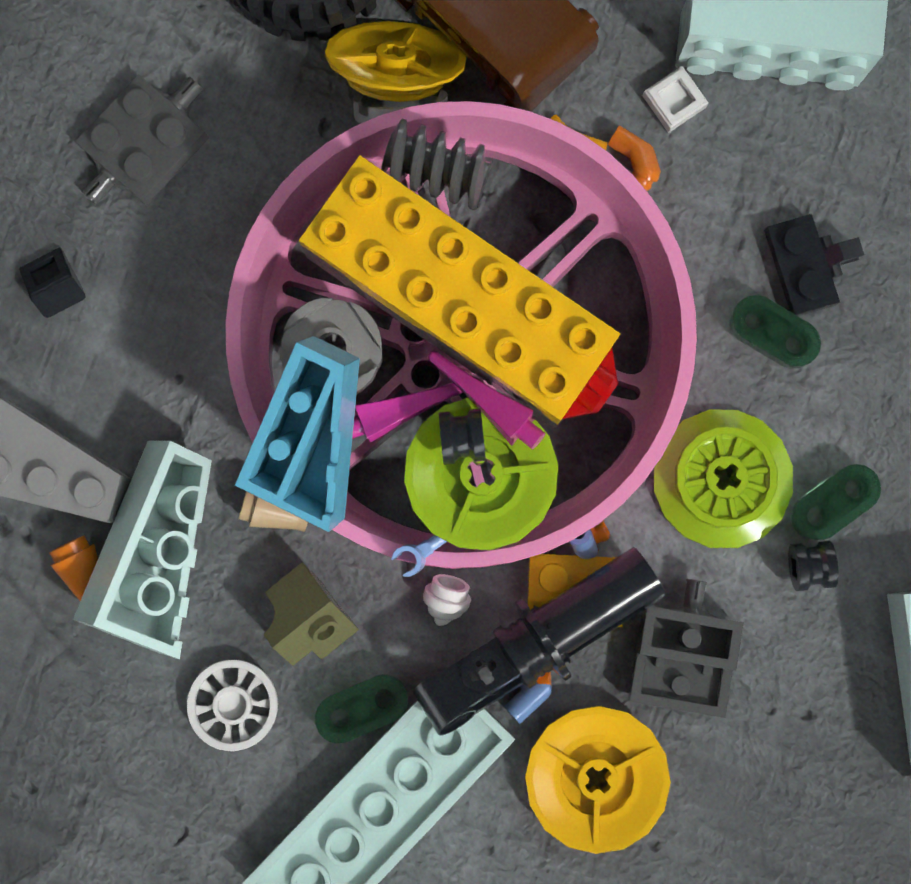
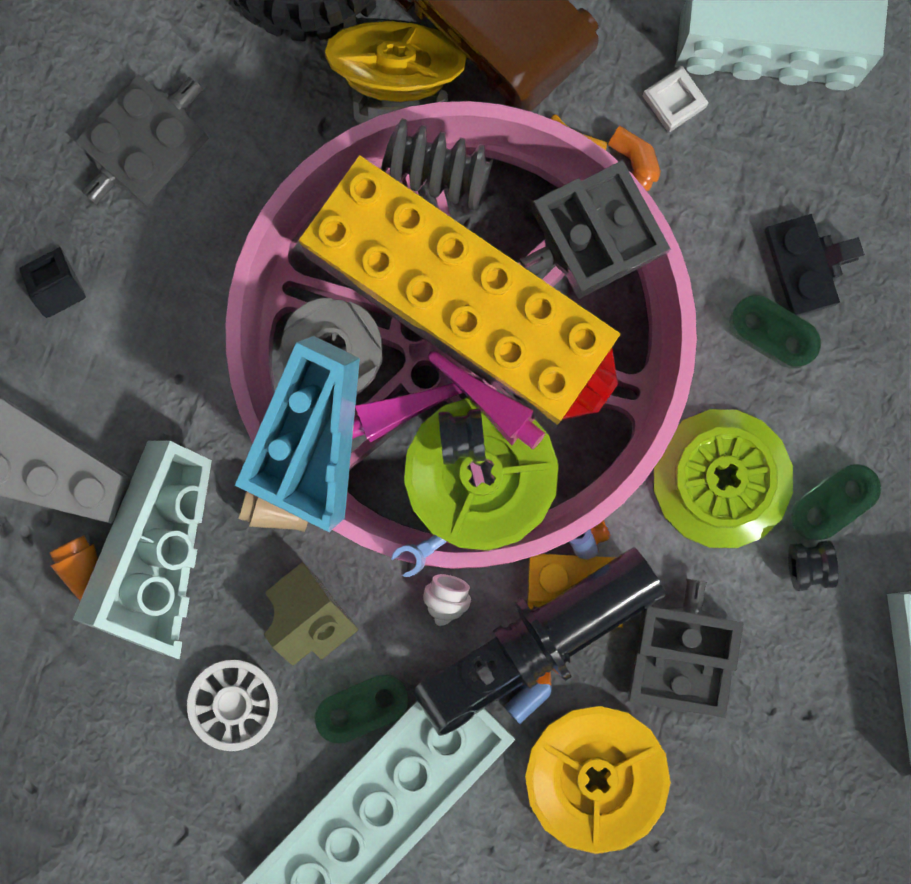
(596, 230): none -> dark grey plate

